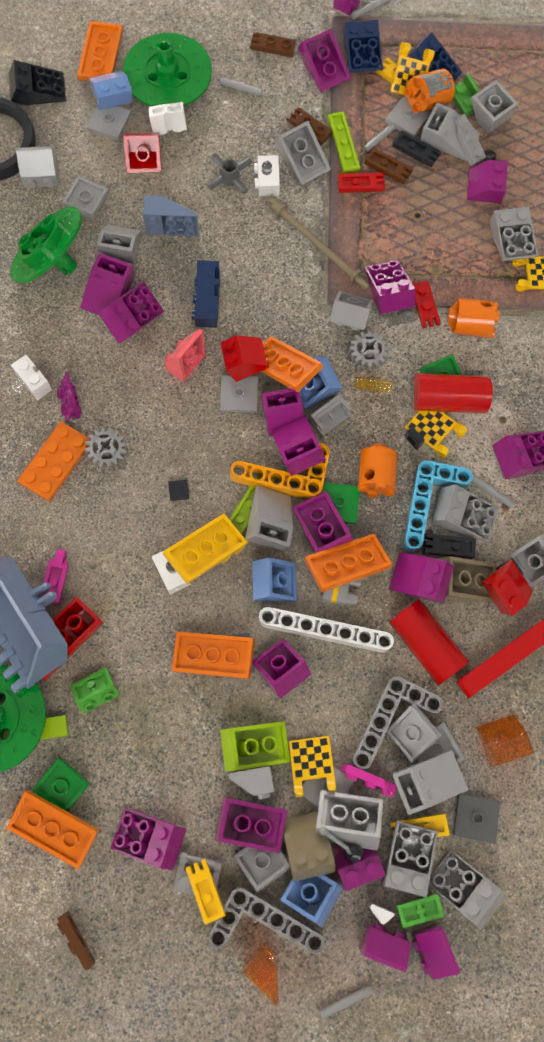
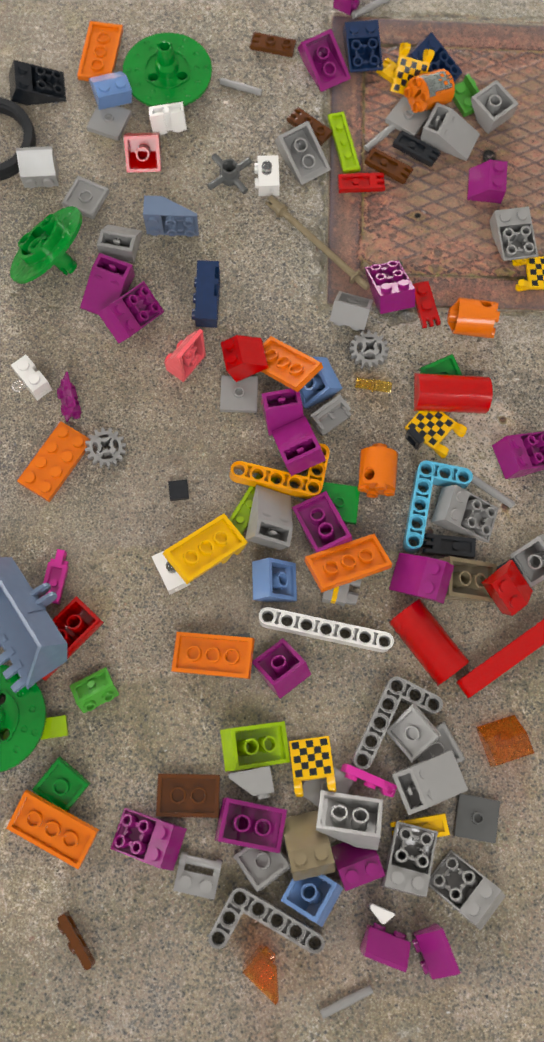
(188, 795): none -> reddish brown plate
(205, 892): yellow hinge -> none
(352, 851): hinge -> none
(419, 911): bright green hinge -> none
(469, 140): light grey hinge -> none

